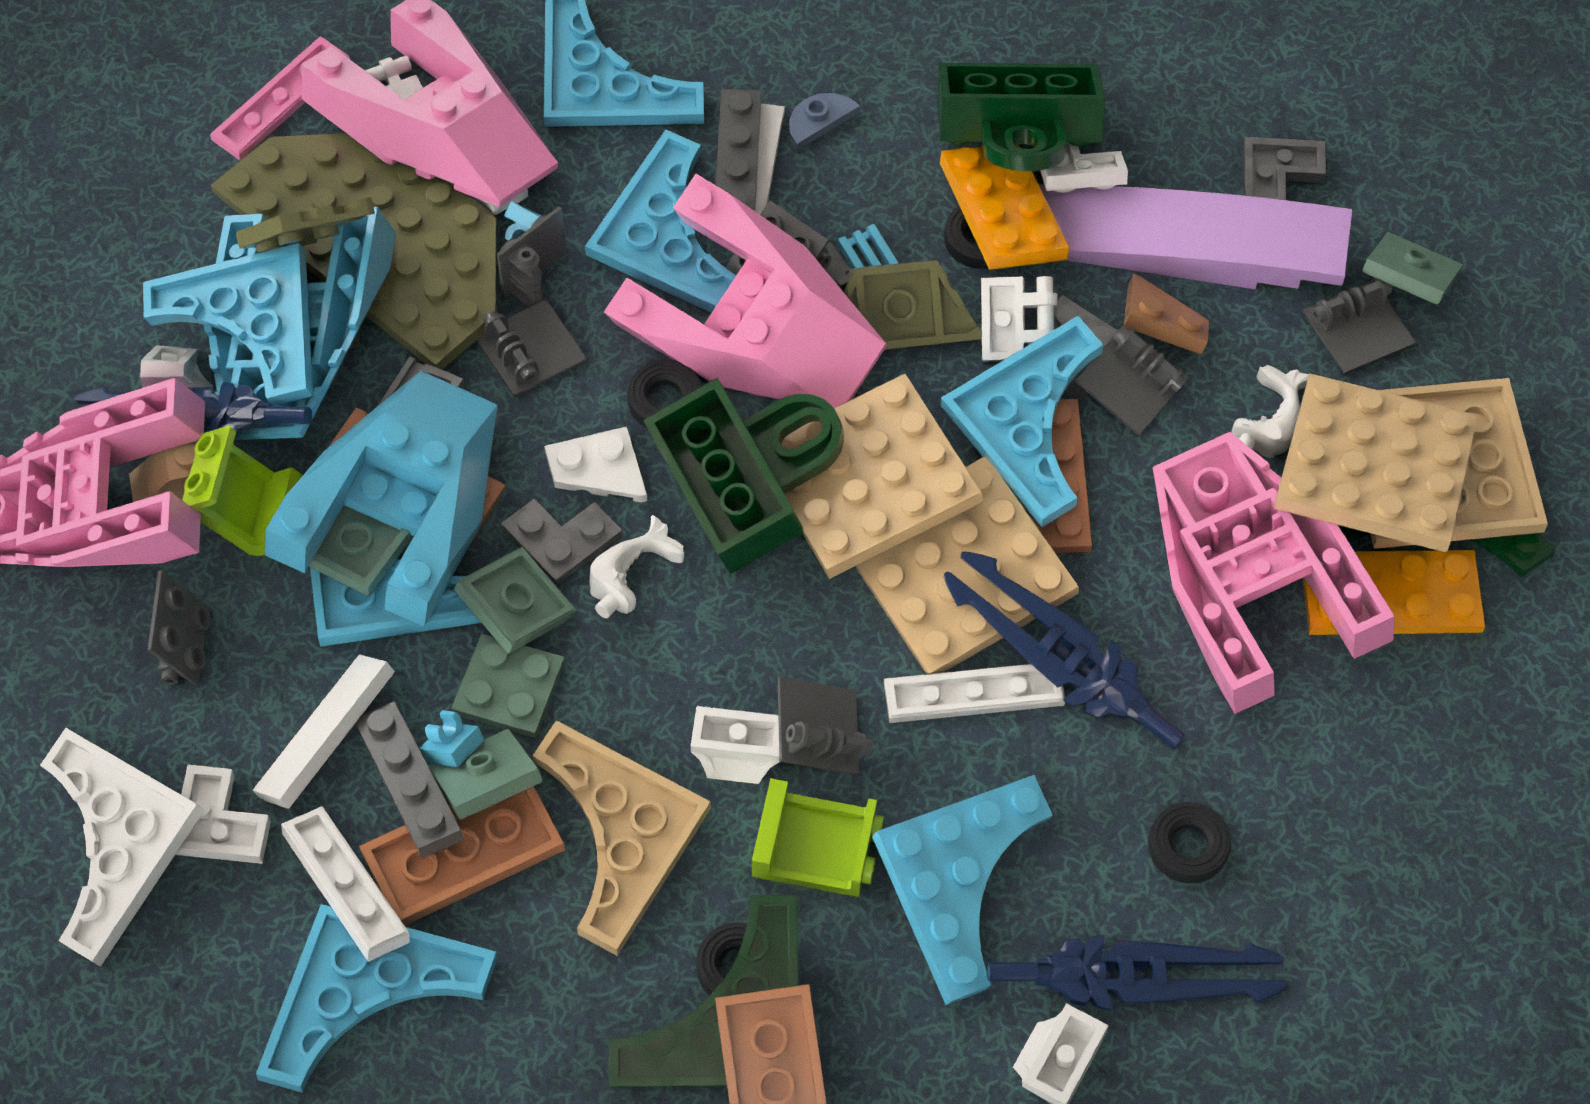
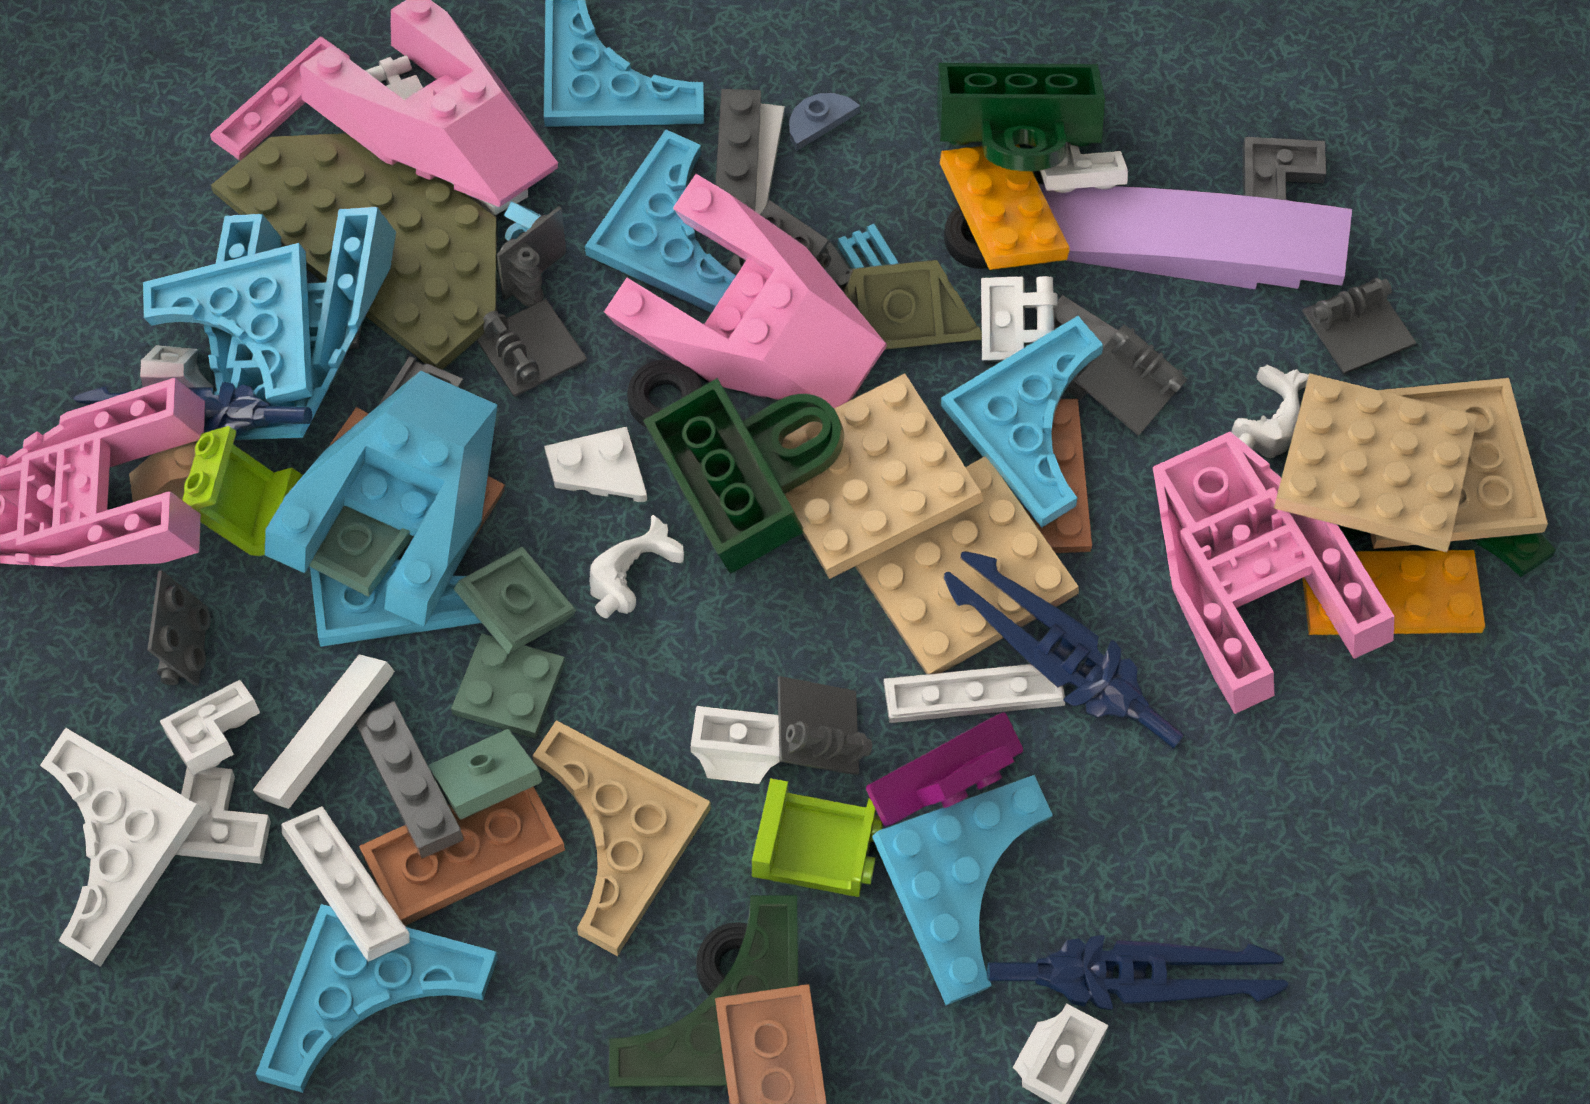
(199, 727): none -> white plate
(303, 226): olive wing -> none
(451, 742): medium azure tile -> none
(565, 548): flat silver plate -> none
(947, 770): none -> magenta bracket
(1164, 317): medium nougat wing -> none
(1192, 816): black tyre -> none
(1412, 268): sand green plate -> none

